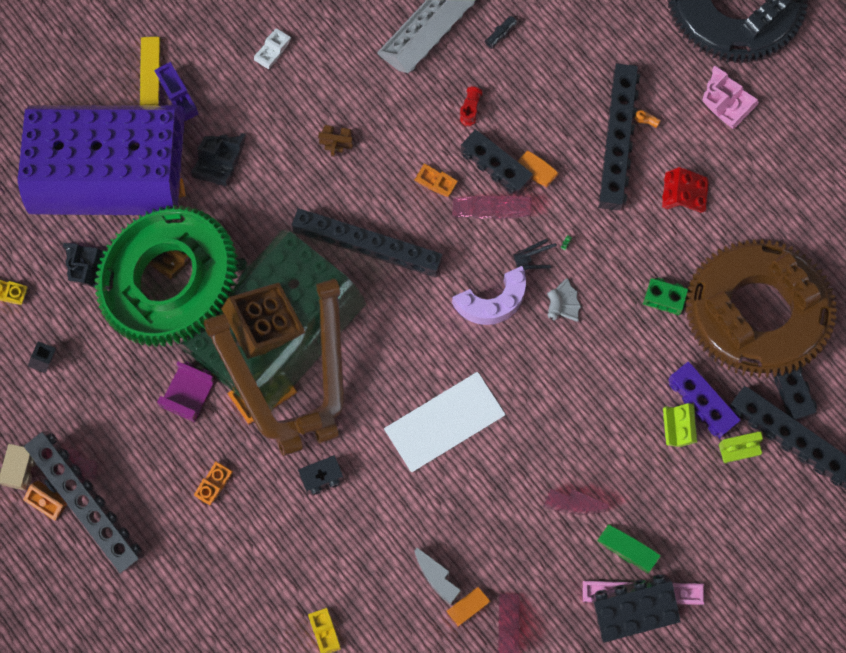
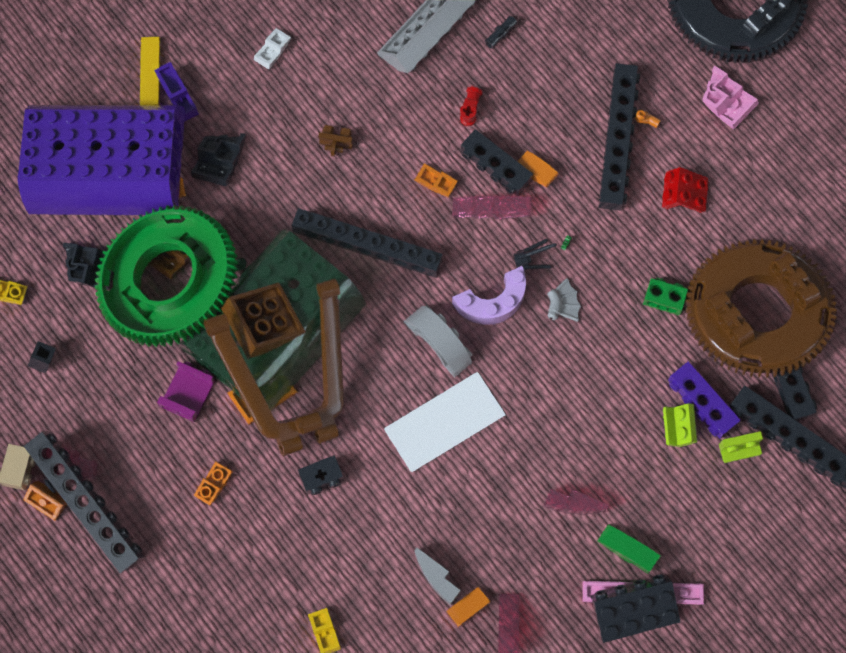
(440, 338): none -> light grey brick

